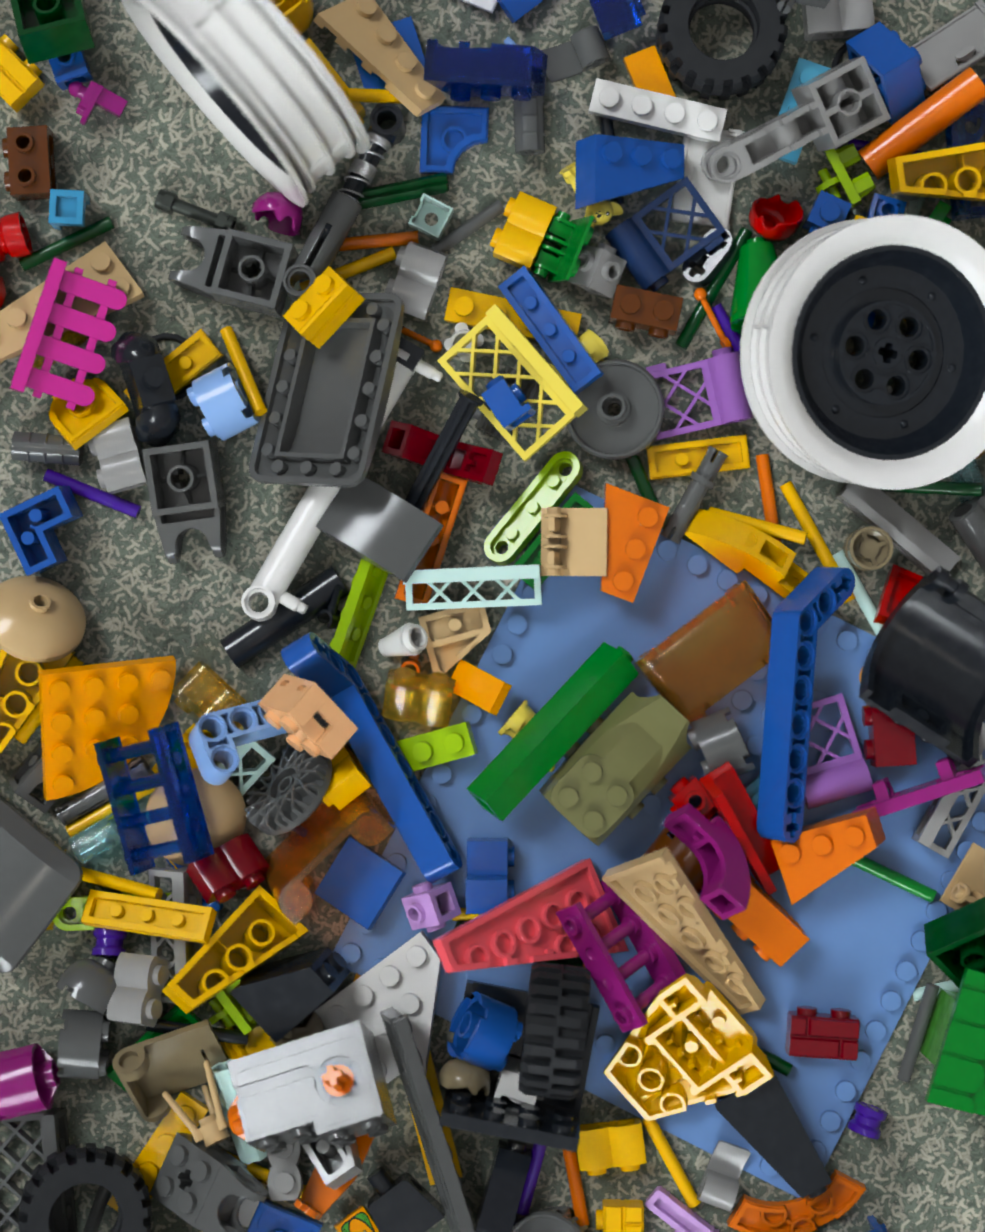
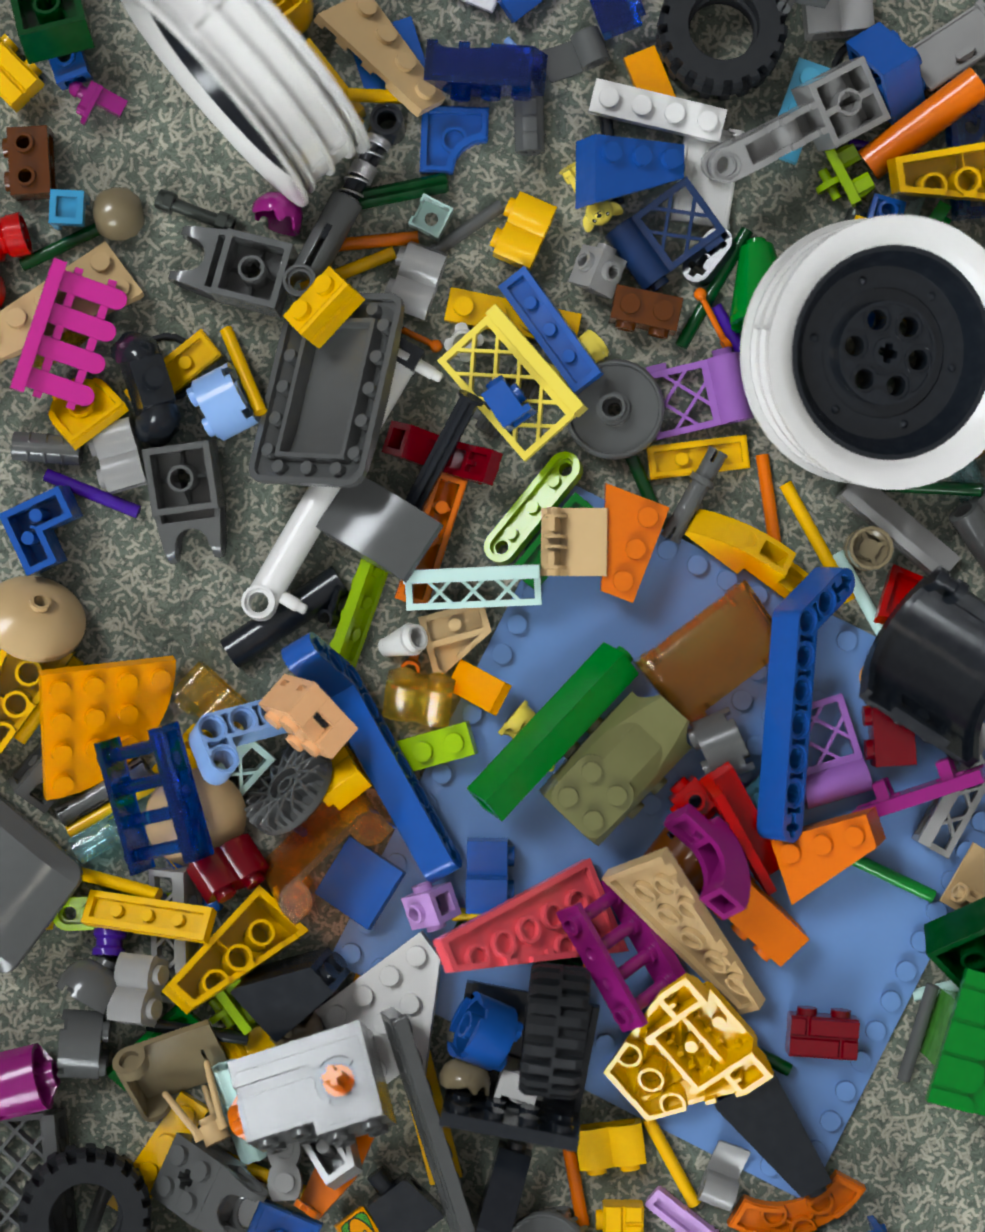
(118, 213): none -> dark tan hair
(538, 1153): dark purple piece -> none
(574, 236): green hinge -> none
(769, 528): yellow bar -> none
(774, 218): red hair -> none
(826, 211): blue brick -> none
(867, 1120): dark purple wheel -> none

